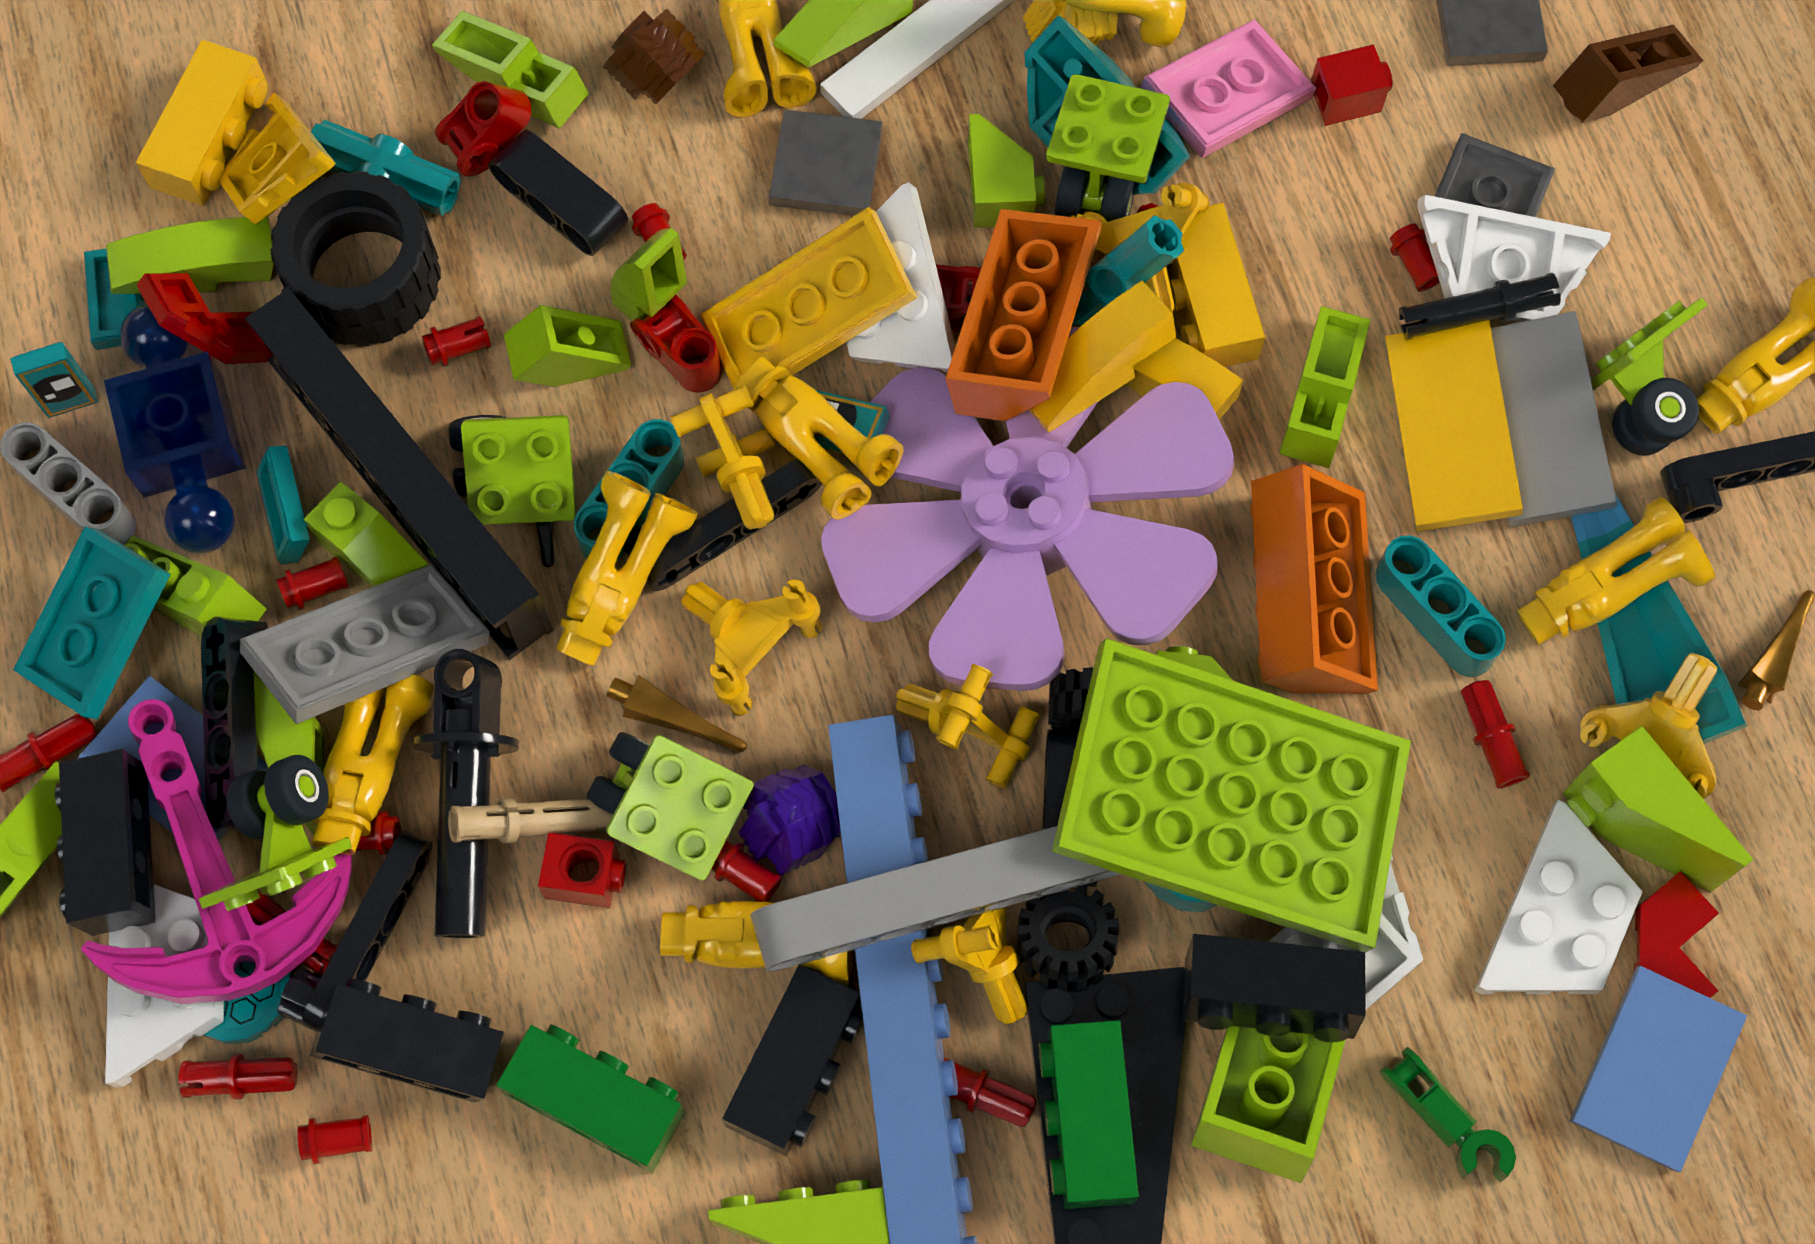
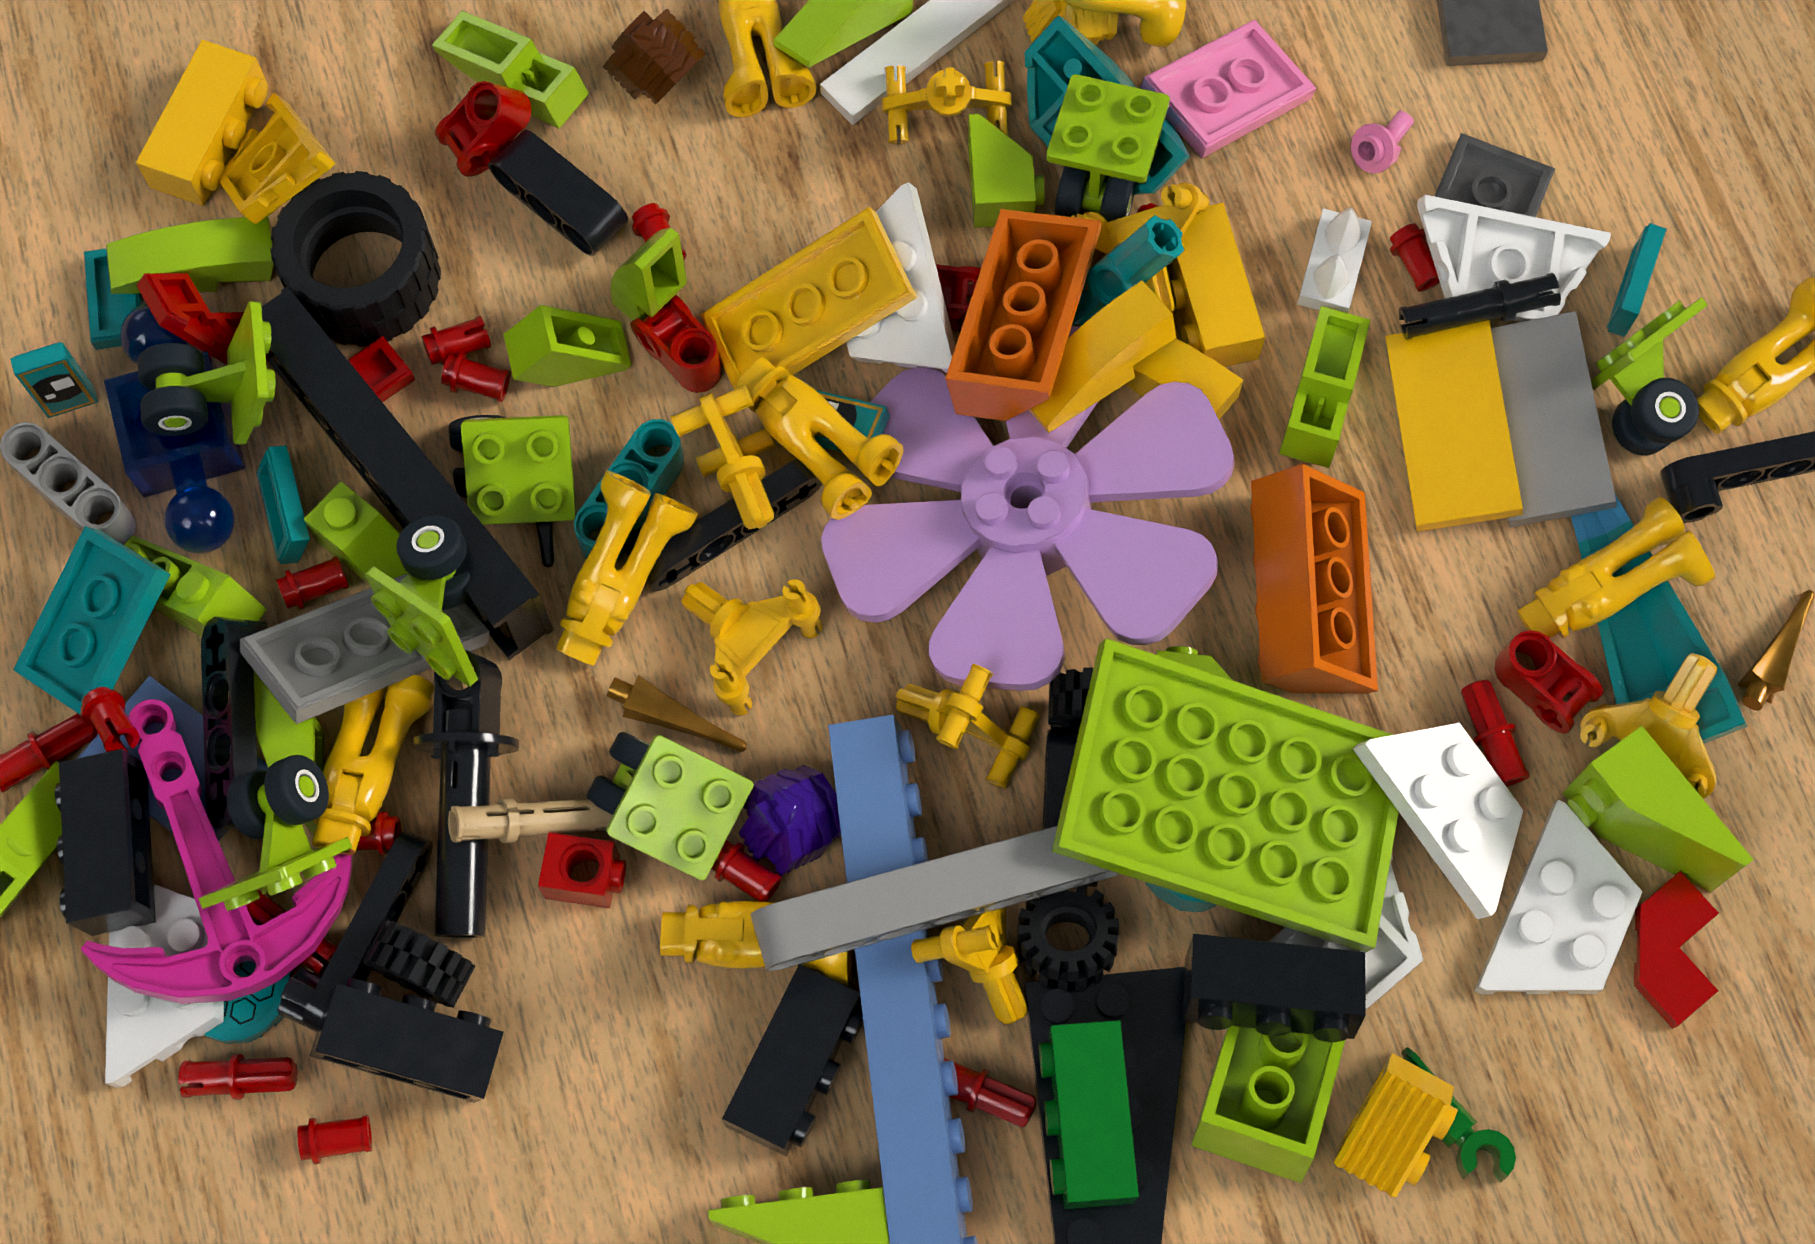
(105, 712): none -> red pin
(183, 387): none -> plate
(382, 369): none -> red tile
(418, 963): none -> black tyre
(427, 183): teal piece -> none
(430, 553): none -> lime plate
(475, 377): none -> red pin
(593, 1096): green brick -> none
(825, 163): flat silver tile -> none
(947, 95): none -> yellow axle
(1335, 260): none -> white tile
(1351, 84): red brick -> none
(1376, 146): none -> bright pink plate
(1395, 1126): none -> yellow brick
(1436, 581): teal beam -> none
(1451, 805): none -> white wing
(1549, 682): none -> red piece
(1624, 70): reddish brown slope -> none
(1636, 279): none -> teal tile
(1658, 1068): medium blue tile -> none

